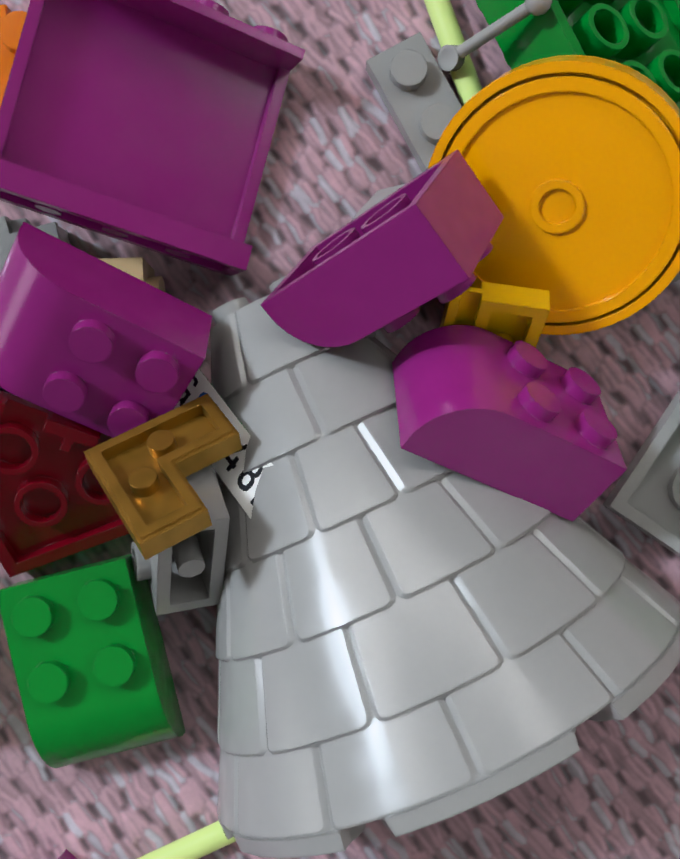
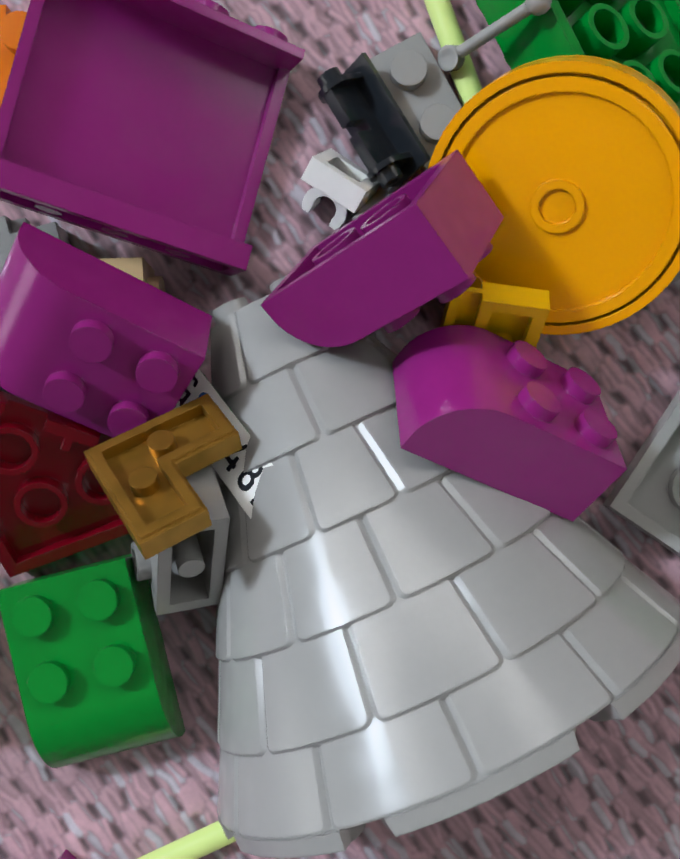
(340, 181): none -> white tile
(374, 122): none -> black hinge

